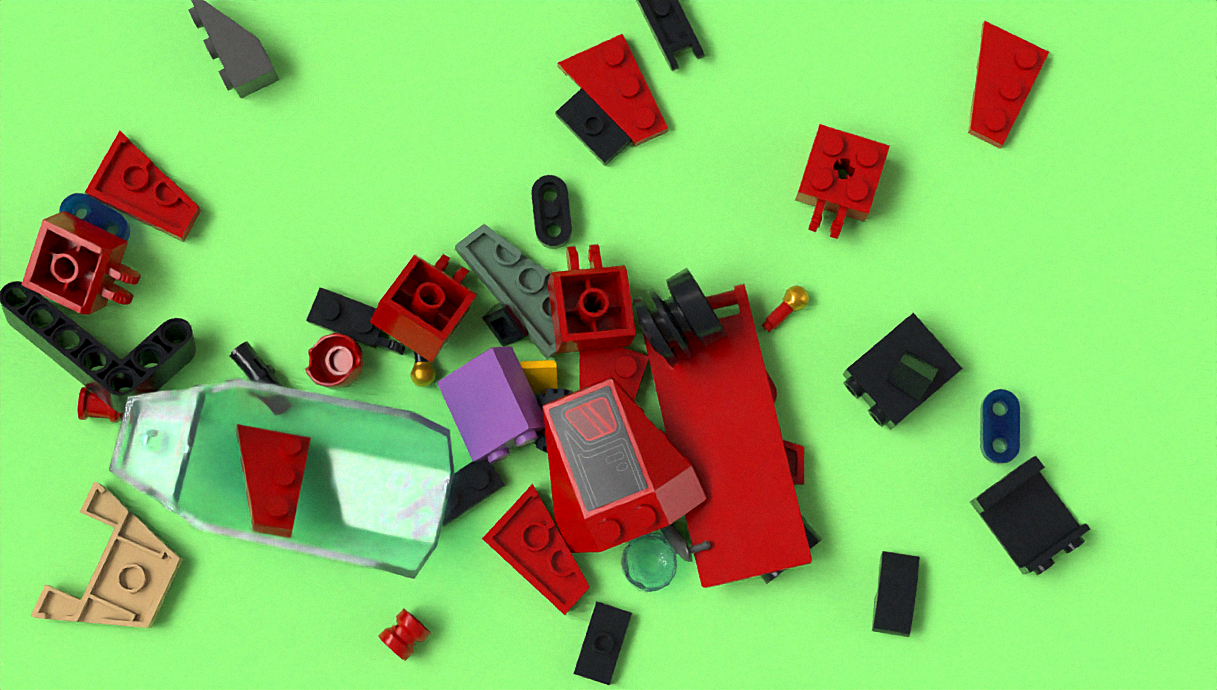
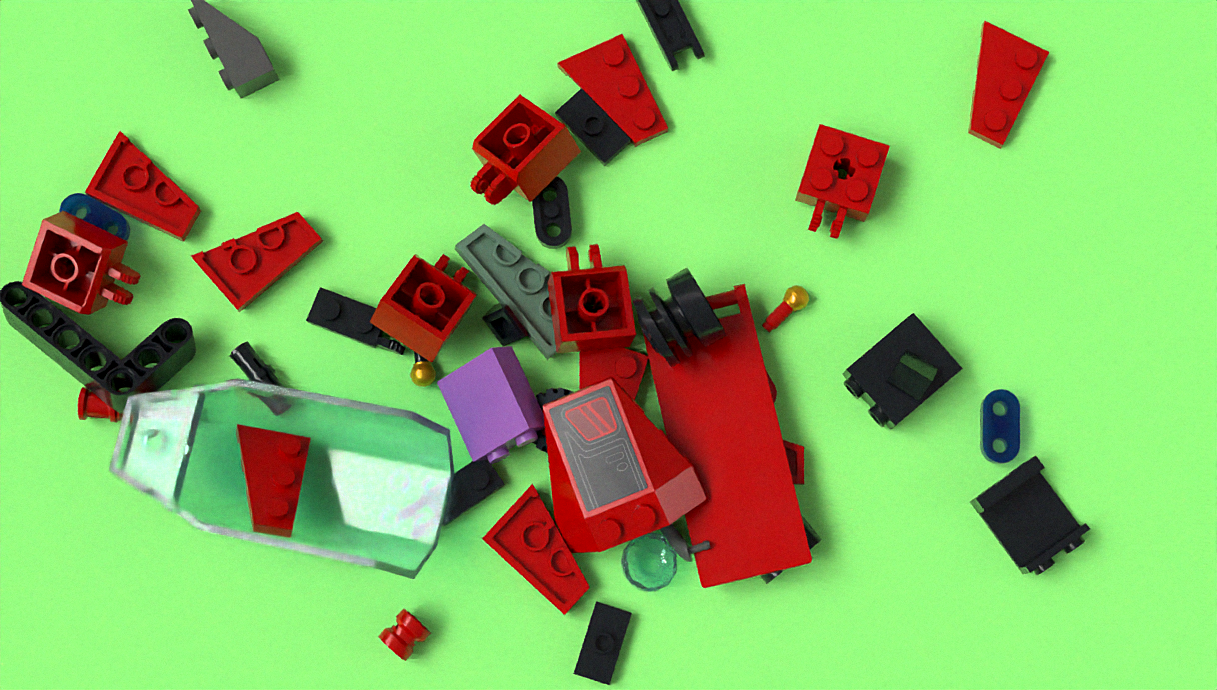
(129, 577): tan wing -> none
(255, 261): none -> red wing
(335, 361): red hair -> none
(521, 152): none -> red hinge
(541, 375): yellow slope -> none
(895, 594): black slope -> none

